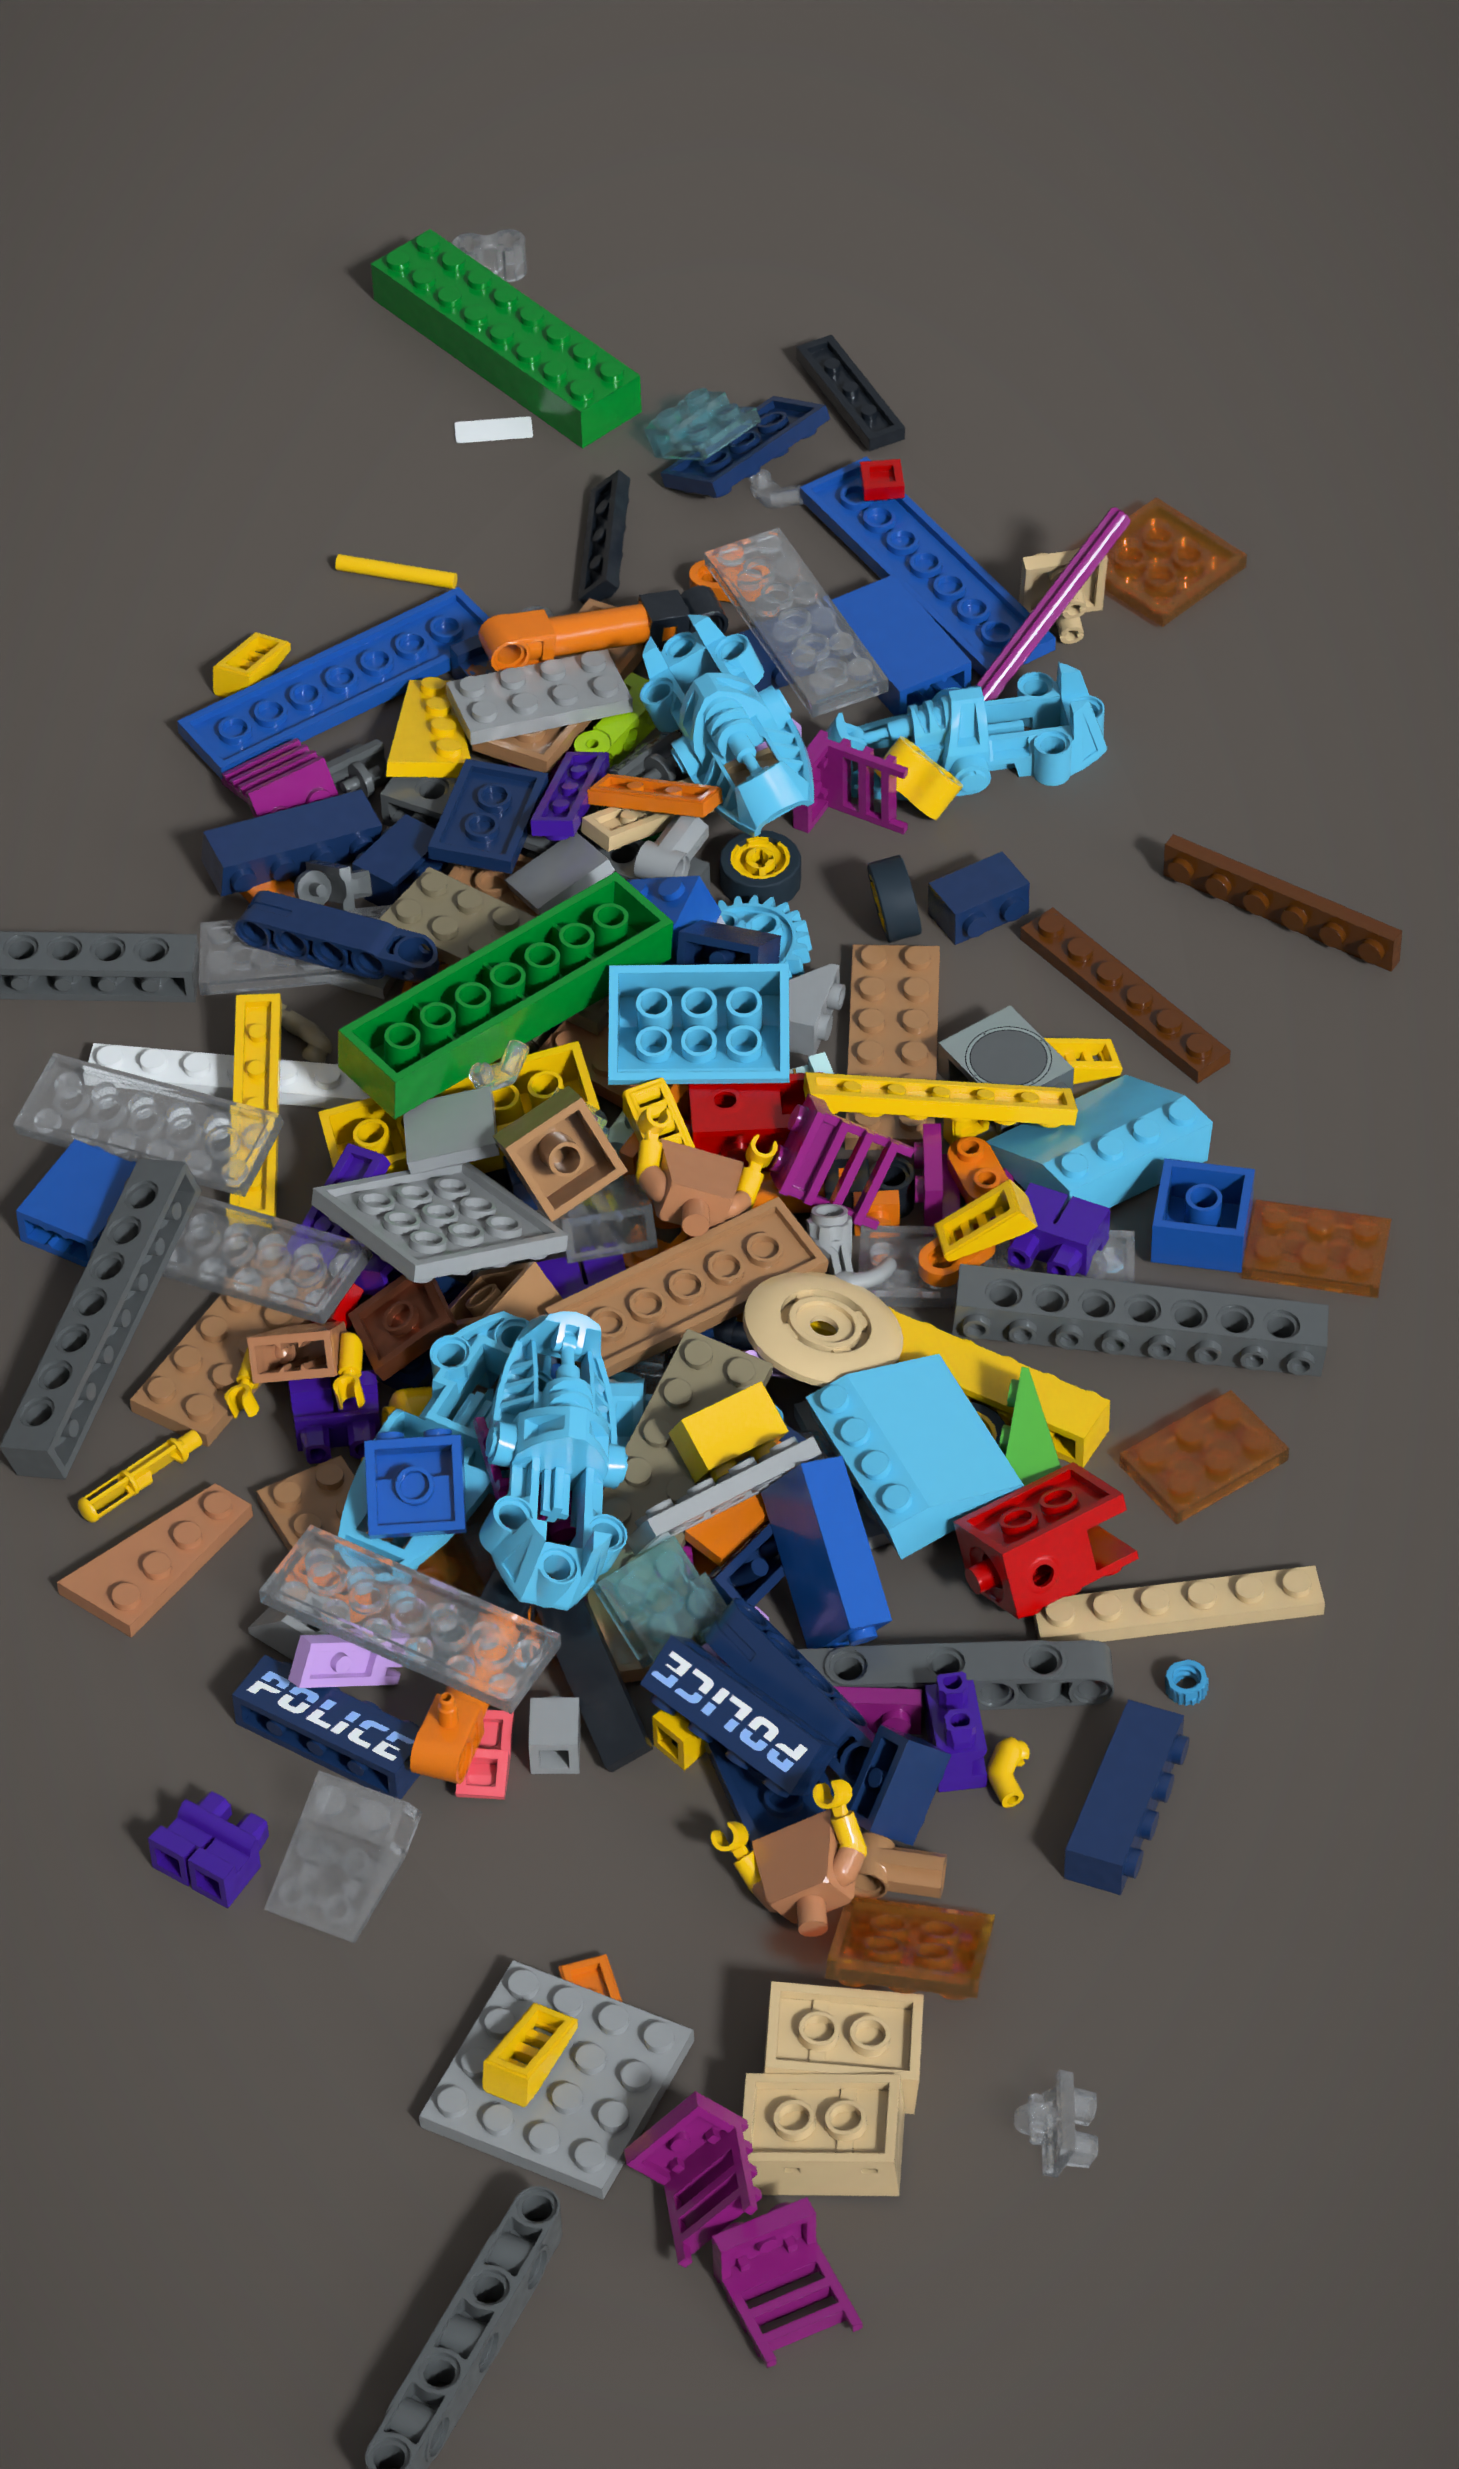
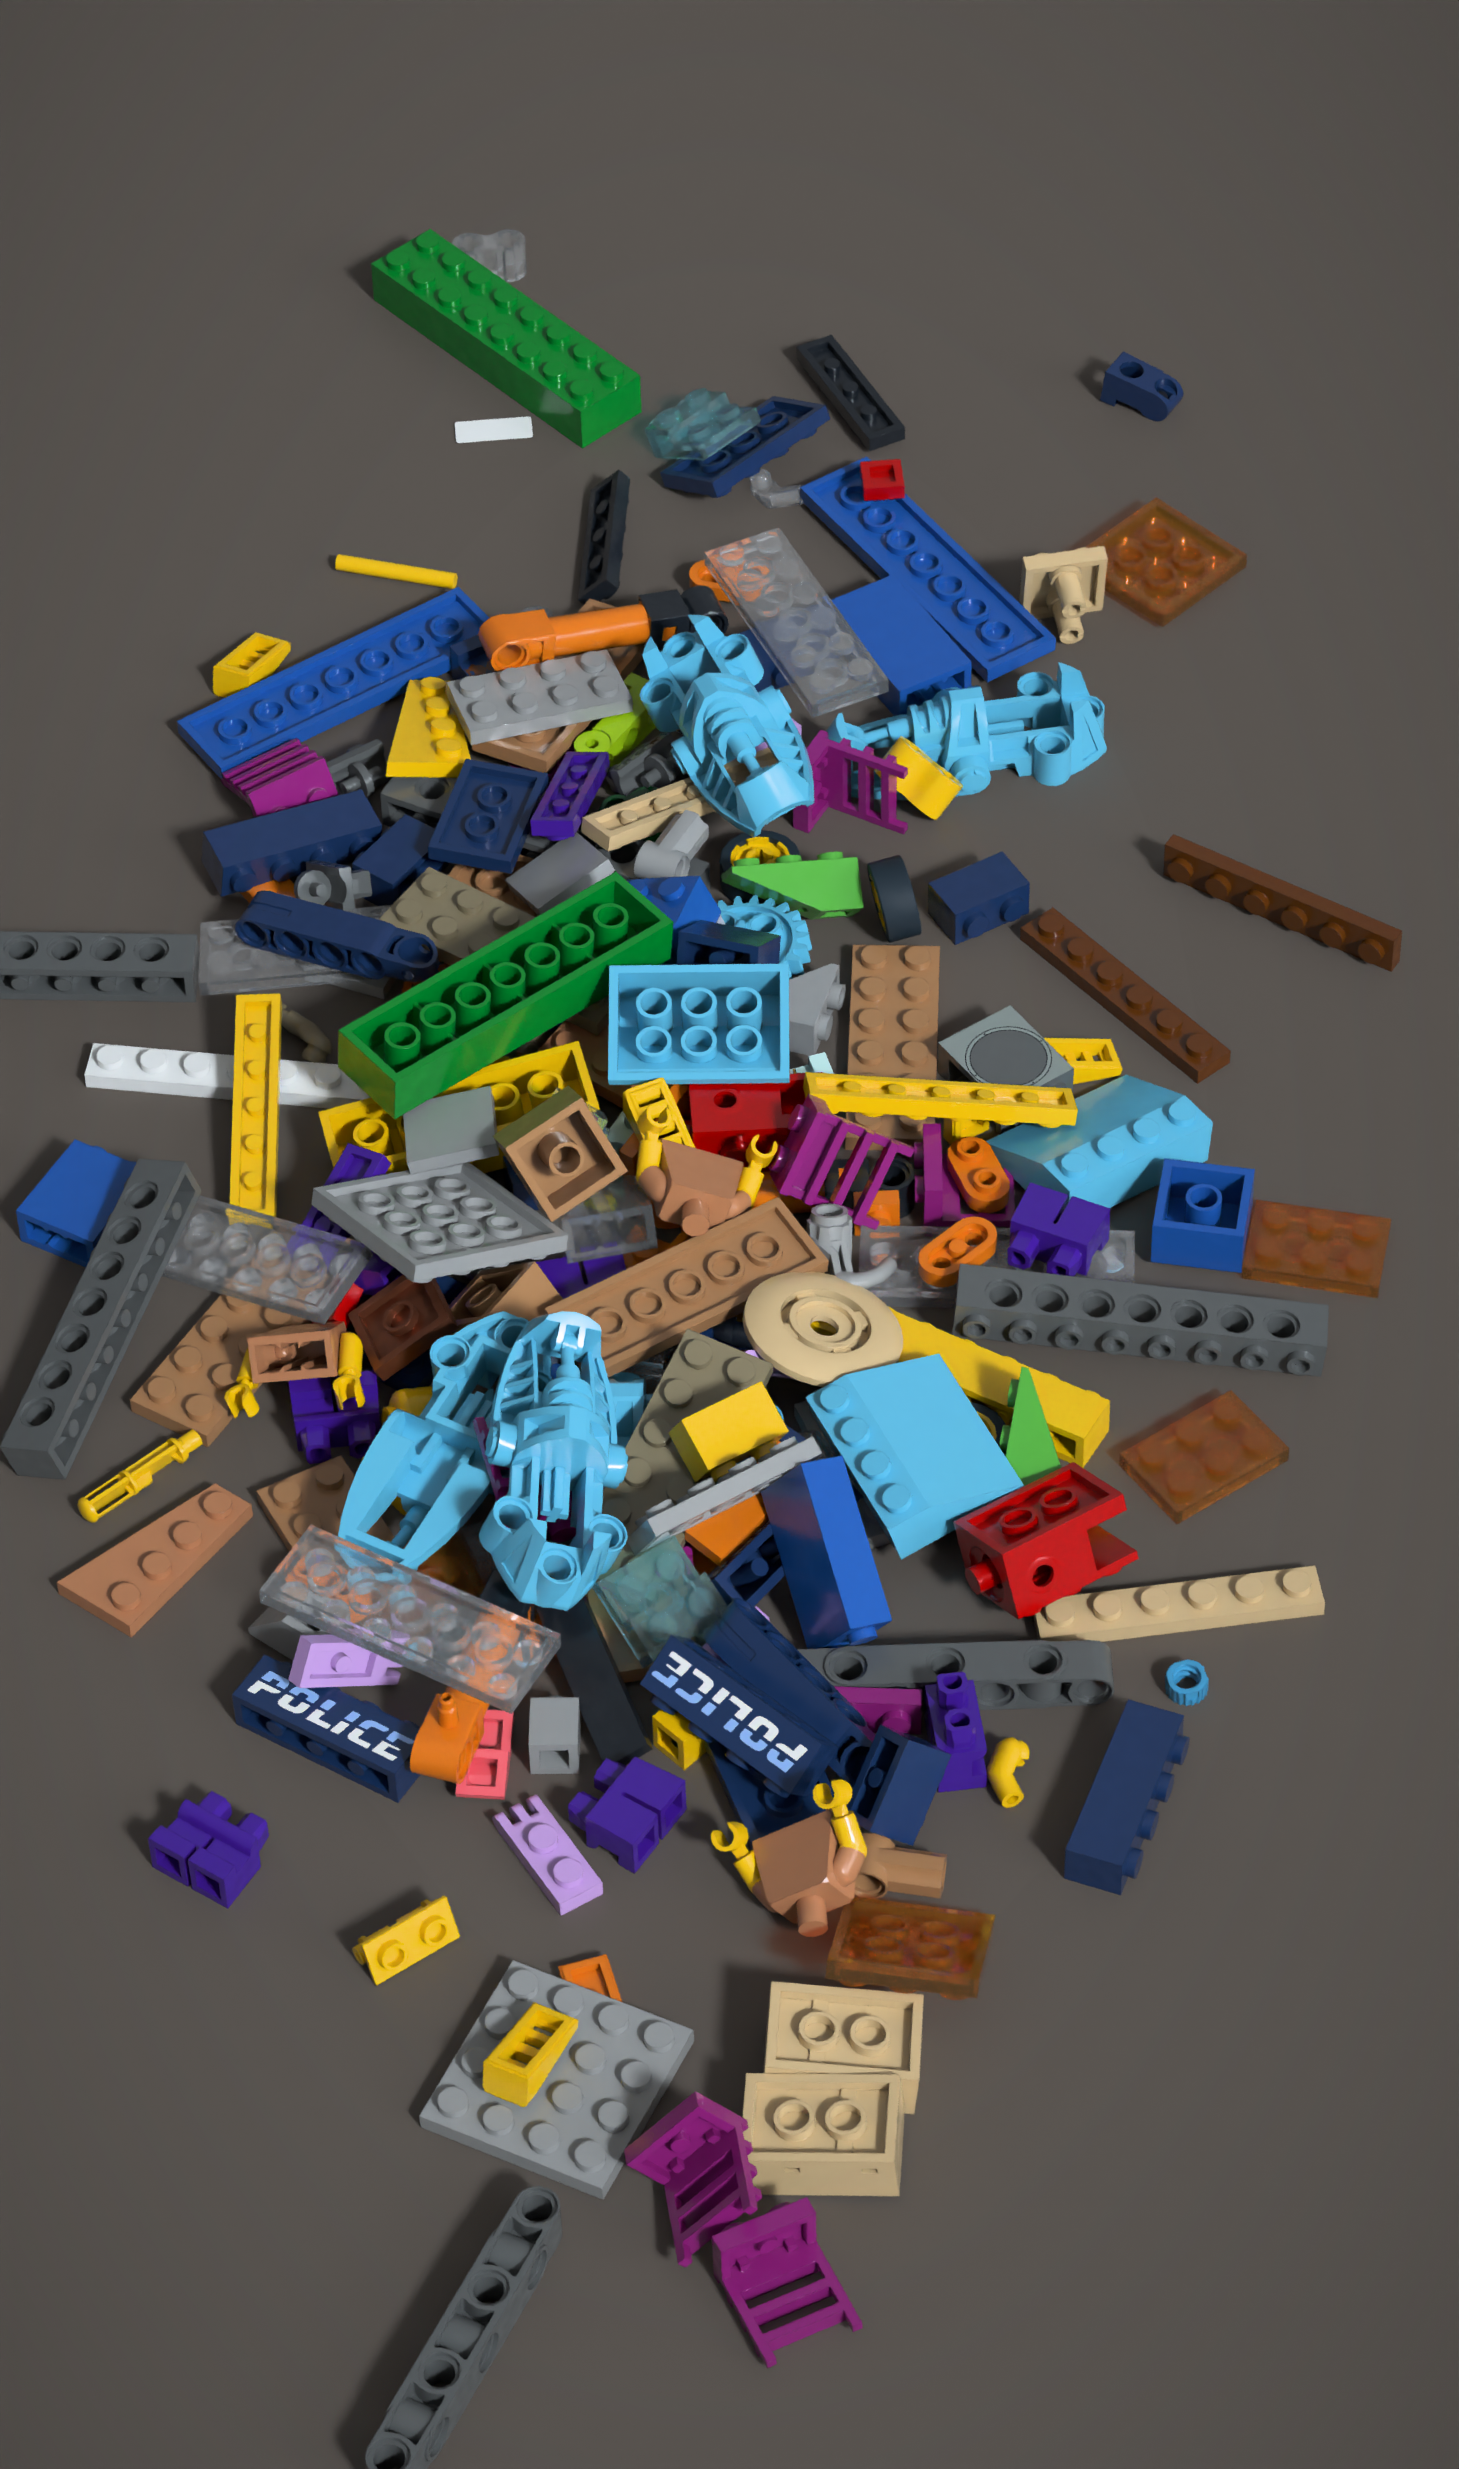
(149, 1120): clear plate -> none
(342, 1856): clear slope -> none
(408, 1940): none -> yellow hinge
(415, 1484): blue plate -> none
(502, 1073): clear arm -> none
(549, 1855): none -> lavender hinge
(633, 1813): none -> dark purple hips
(655, 795): orange tile -> none
(813, 887): none -> bright green slope
(1012, 1220): yellow slope -> none
(1052, 2120): clear hips -> none
(1053, 603): magenta axle -> none
(1141, 387): none -> dark blue leg

